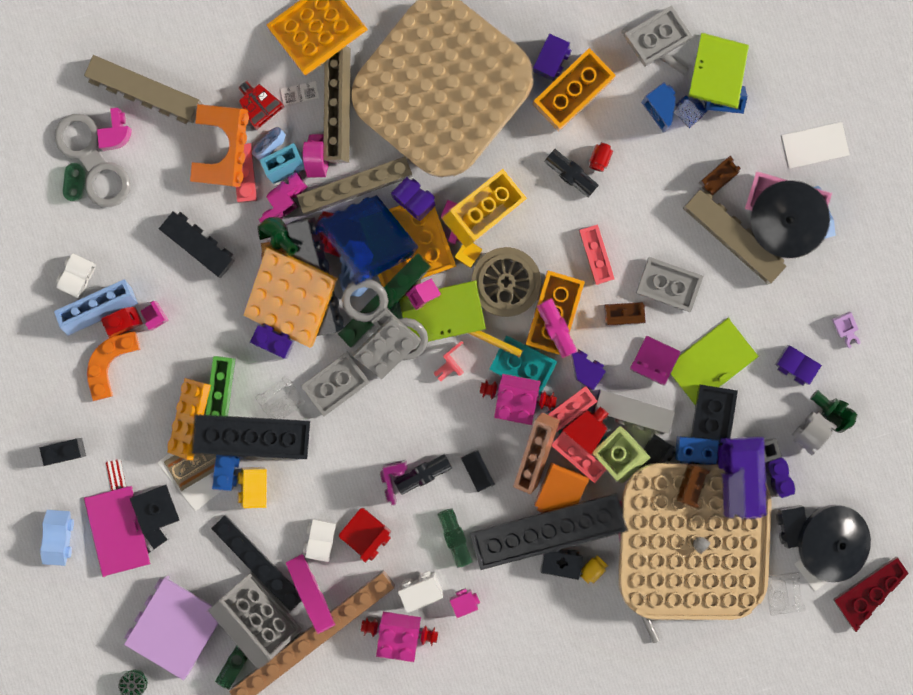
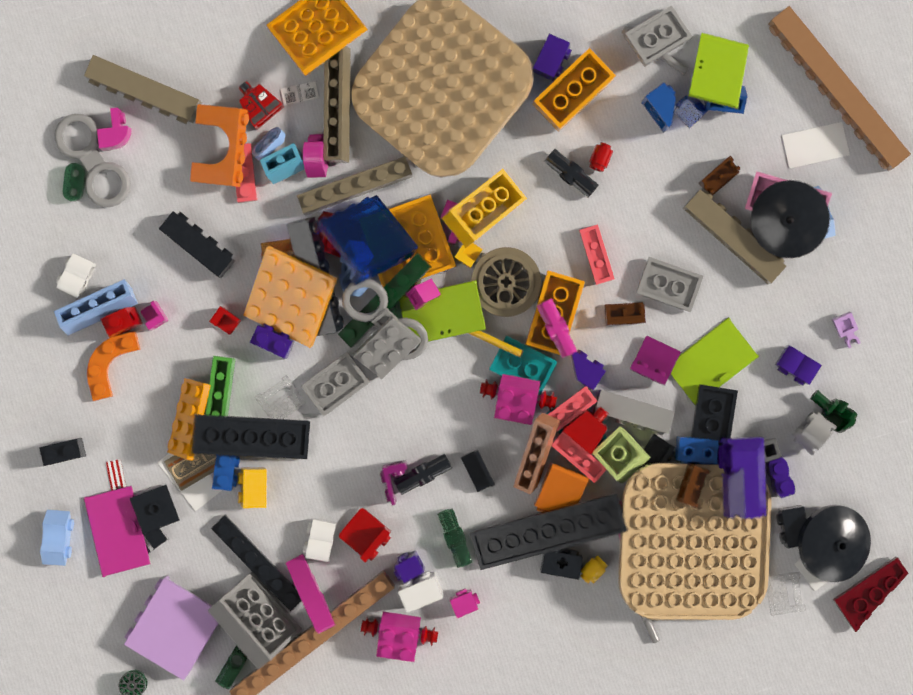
(225, 320): none -> red panel
(277, 230): dark green piece -> none
(282, 197): dark pink plate -> none
(408, 566): none -> dark purple brick
(413, 198): dark purple brick -> none
(449, 366): coral bracket -> none
(701, 544): light grey hinge -> none
(838, 88): none -> medium nougat brick

